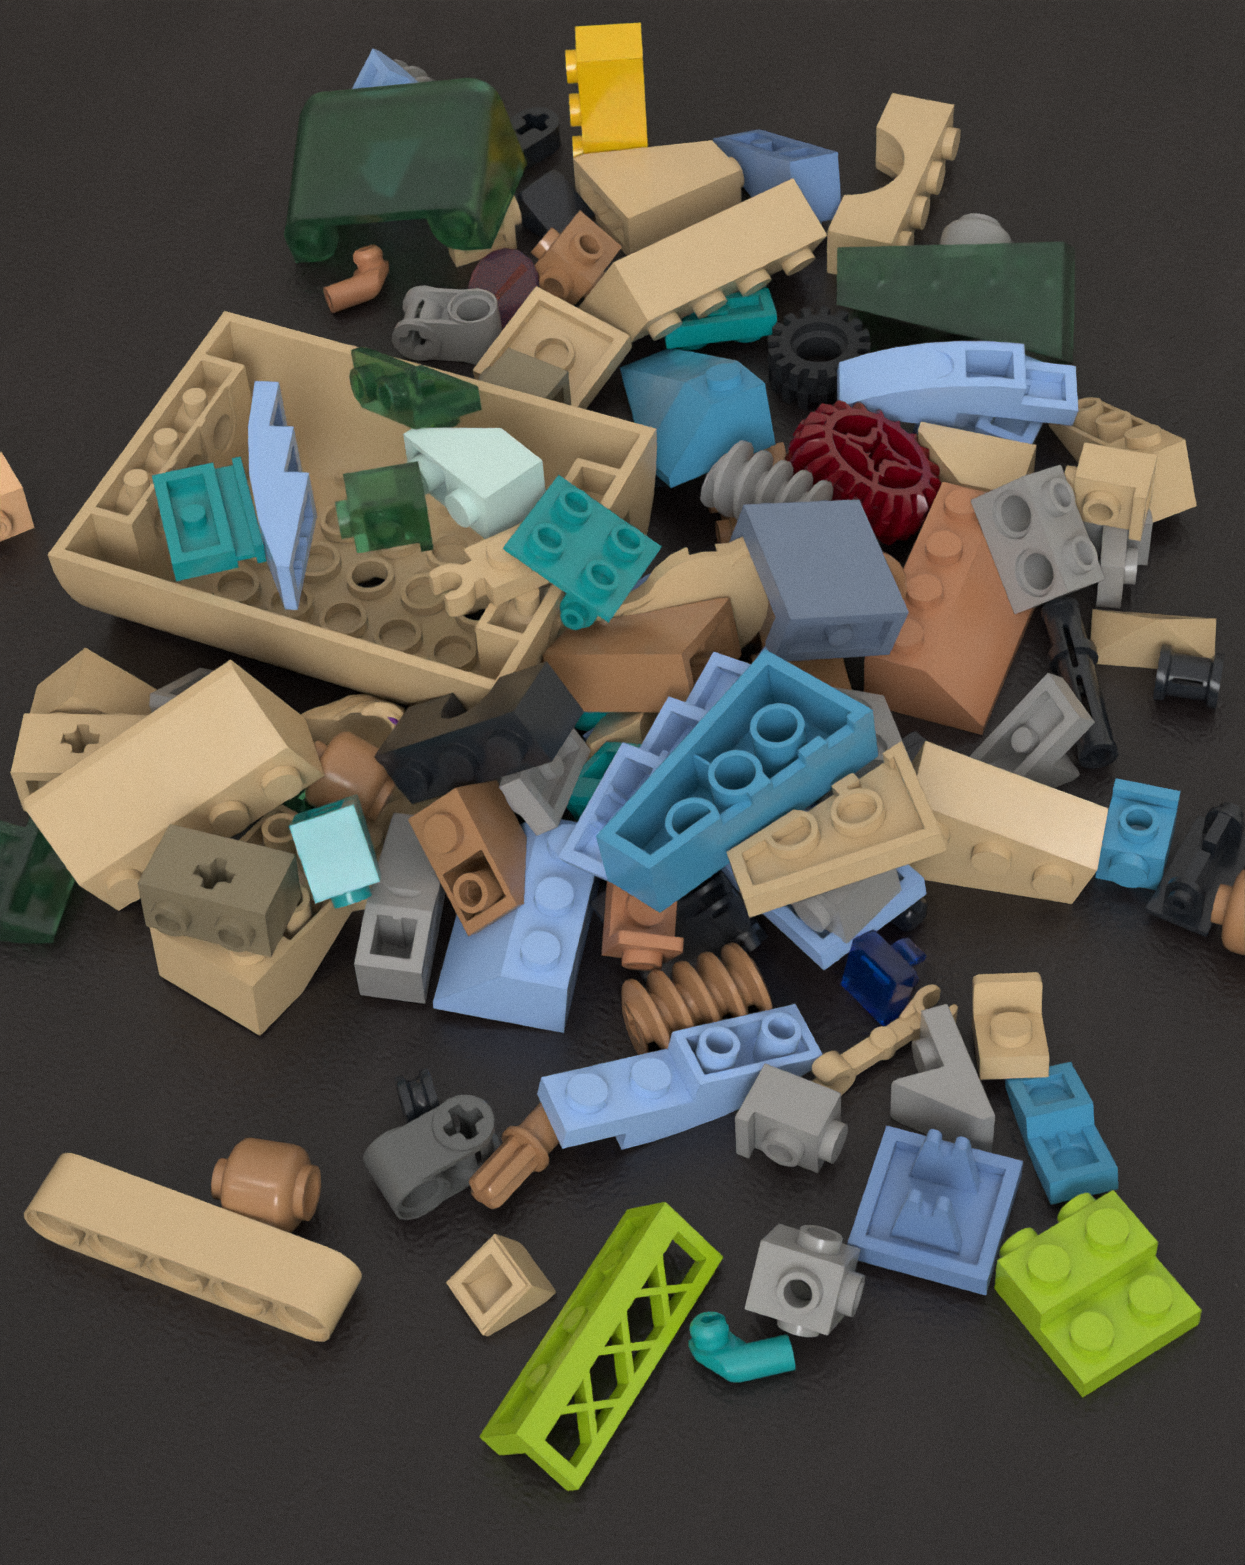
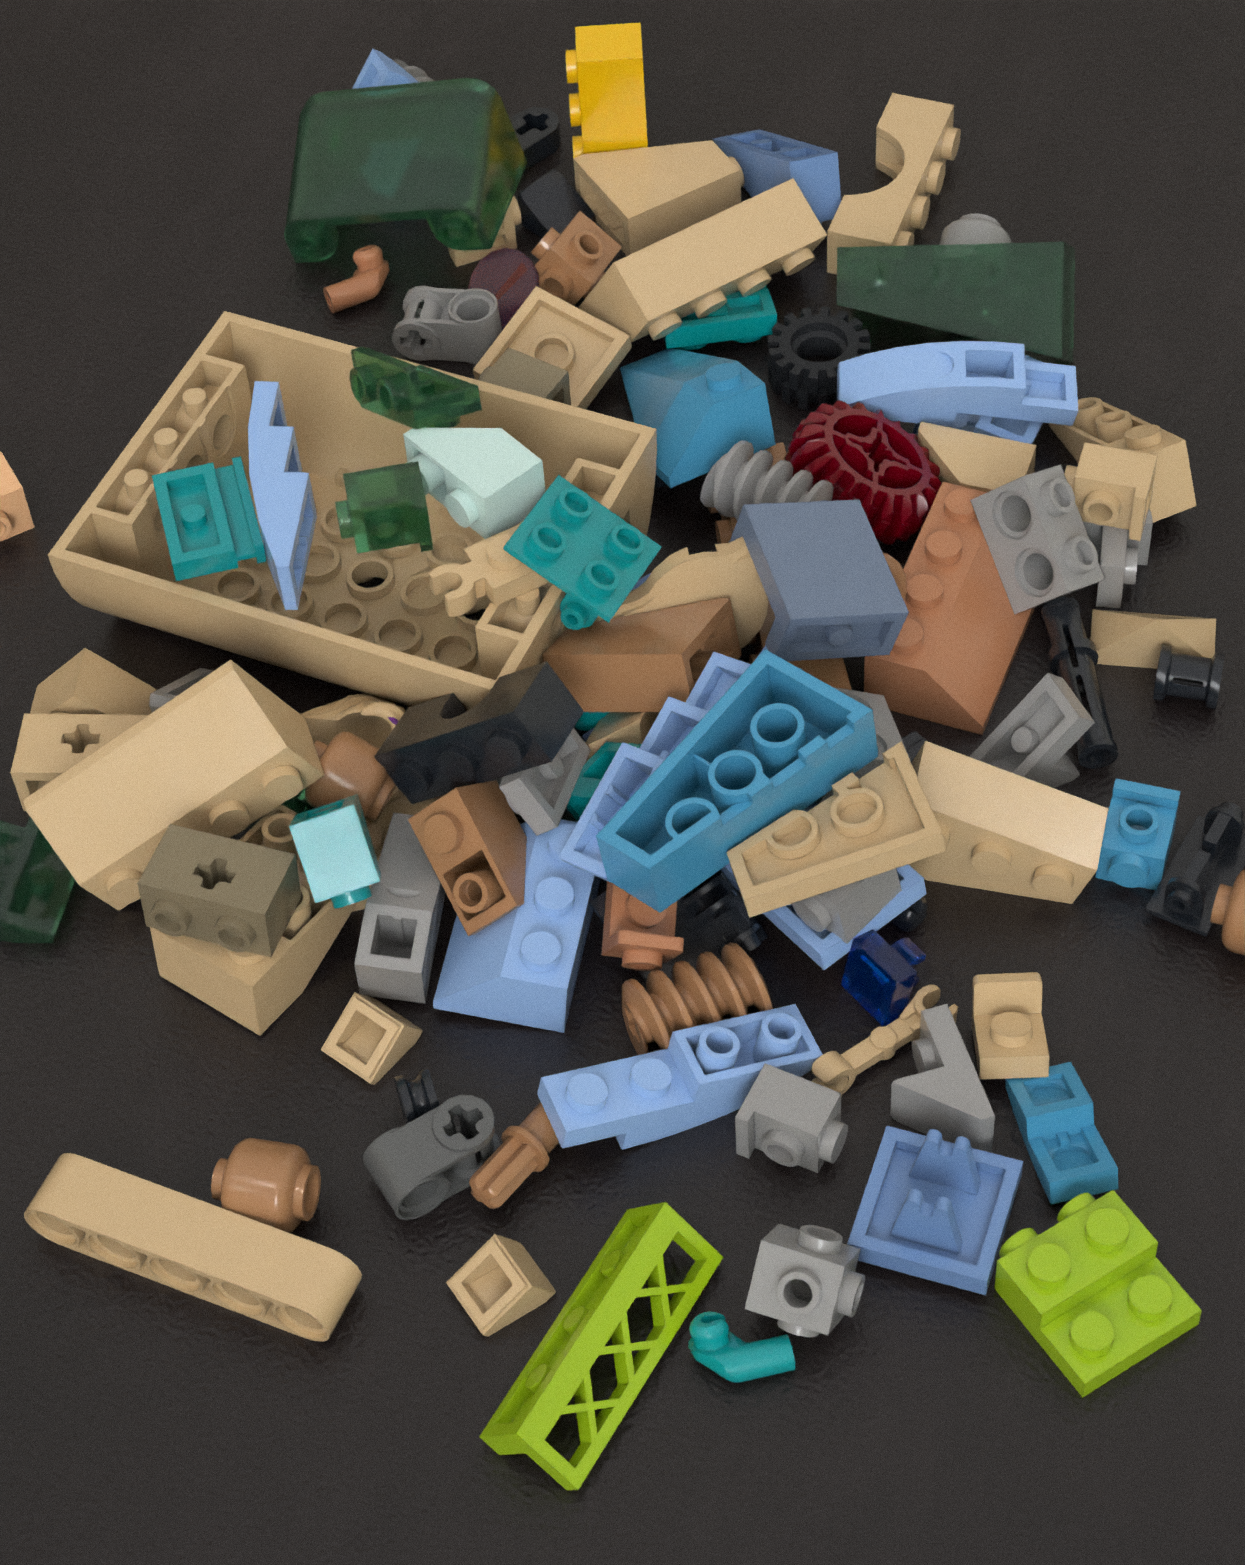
(370, 1038): none -> tan slope

